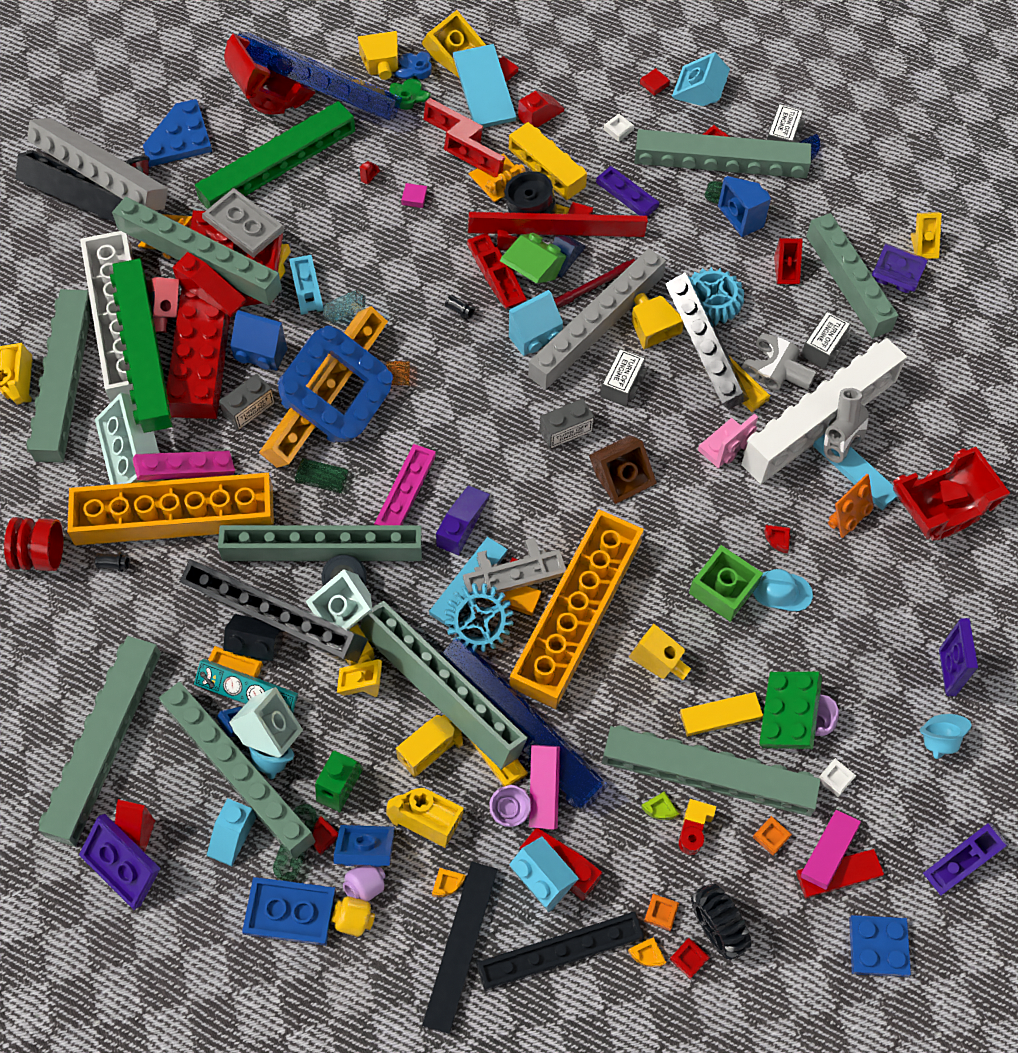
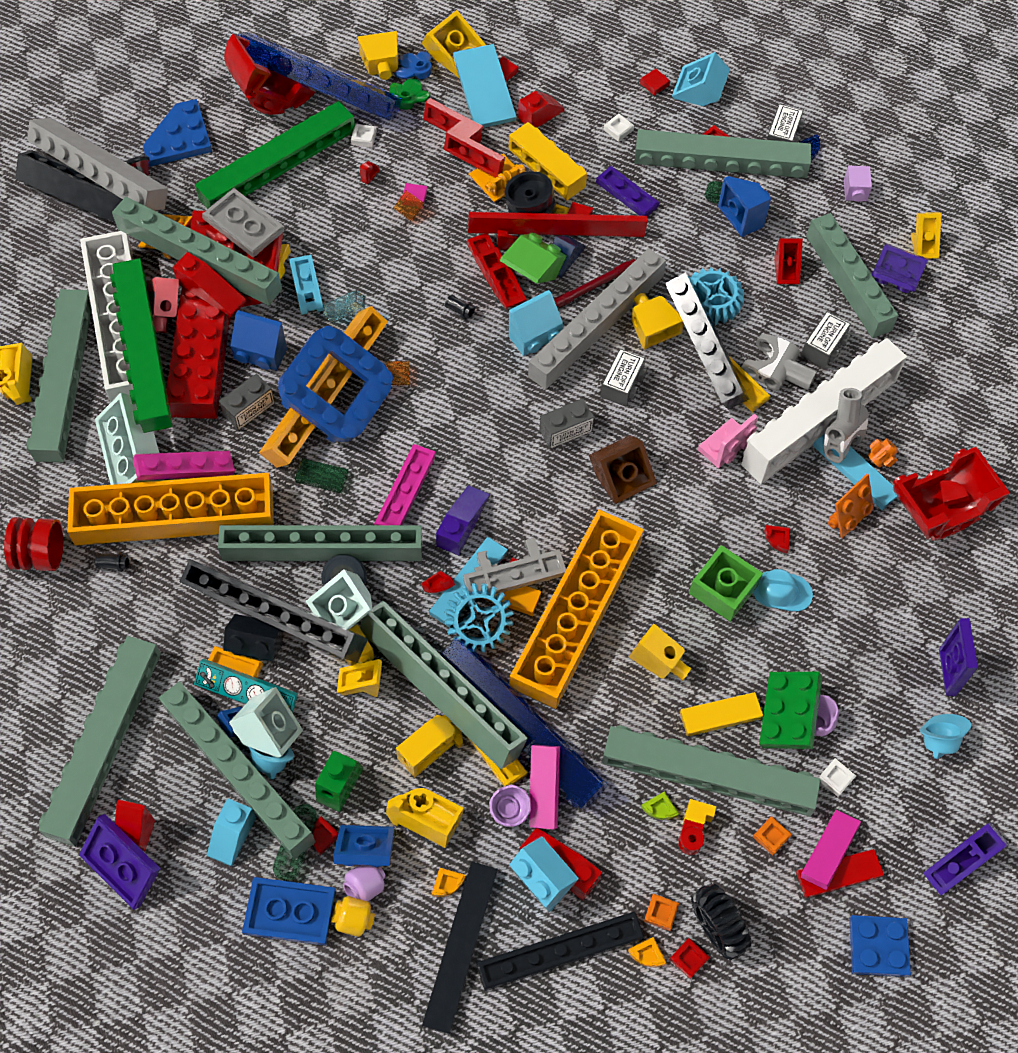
(363, 135): none -> white tile
(408, 206): none -> clear orange tile
(437, 583): none -> red tile
(857, 183): none -> lavender brick
(883, 453): none -> orange gear

